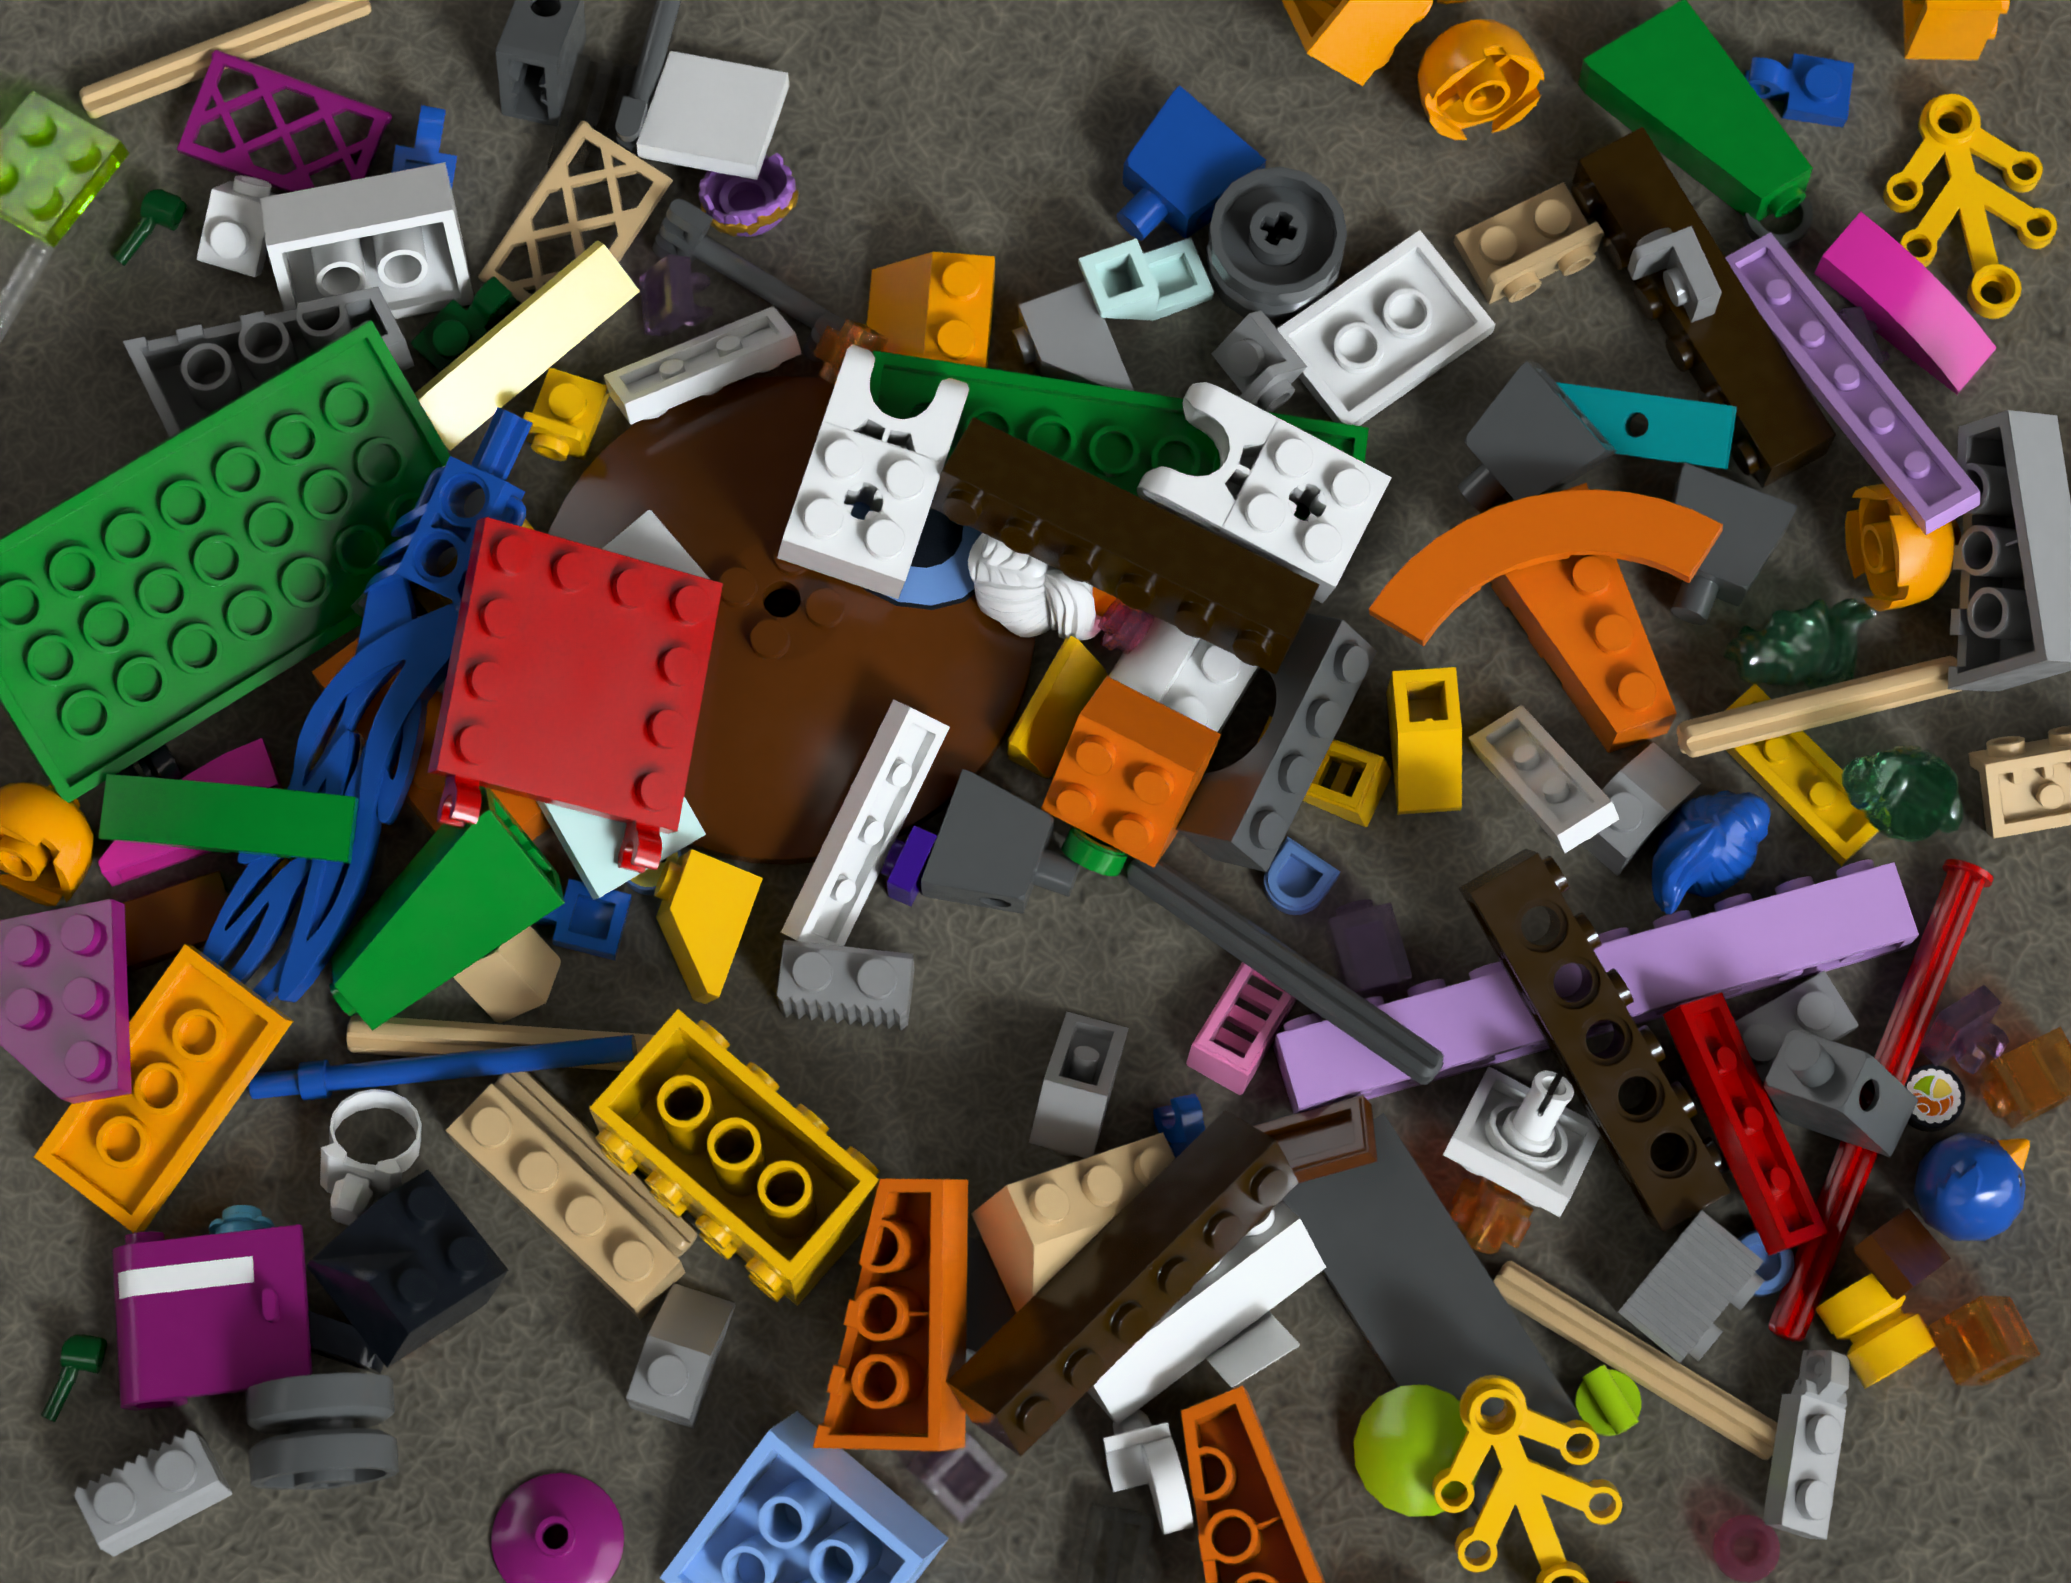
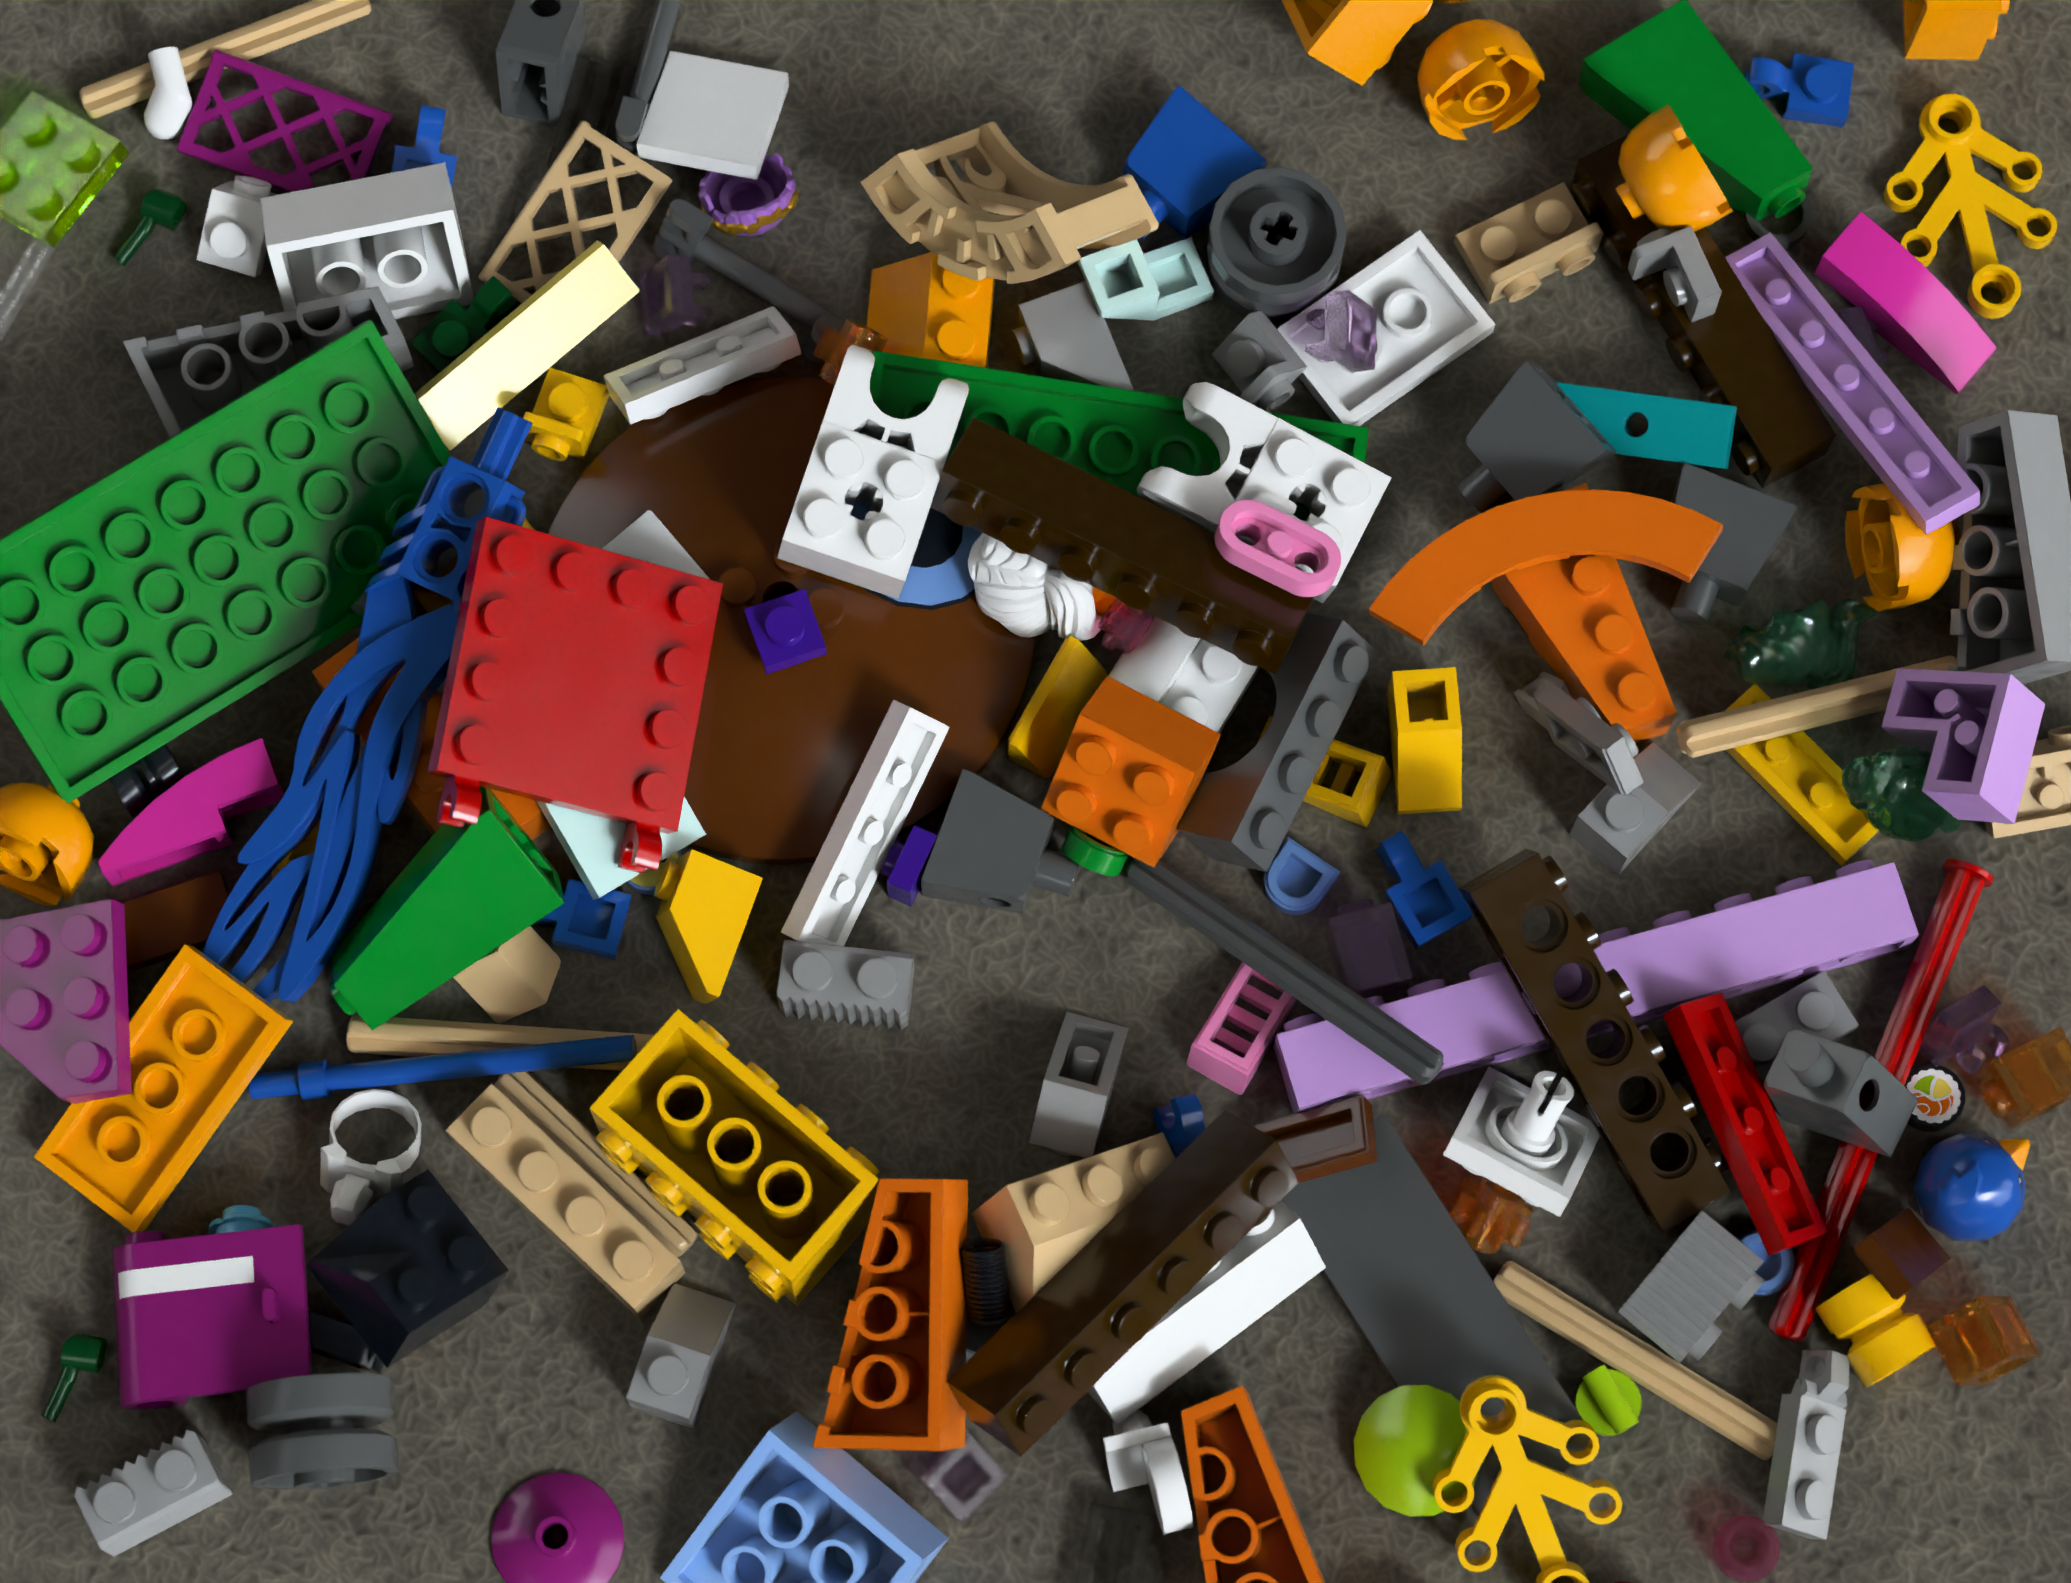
(170, 98): none -> white arm
(229, 818): green slope -> none
(785, 631): none -> dark purple plate
(990, 1298): none -> black piece
(1040, 215): none -> tan fence
(1252, 1350): white sticker -> none
(1278, 547): none -> bright pink plate
(1348, 332): none -> clear purple tile
(1424, 899): none -> blue plate
(1544, 778): white plate -> none
(1582, 733): none -> light grey hinge
(1668, 176): none -> light orange cylinder
(1708, 846): blue hair -> none
(1978, 736): none -> lavender brick

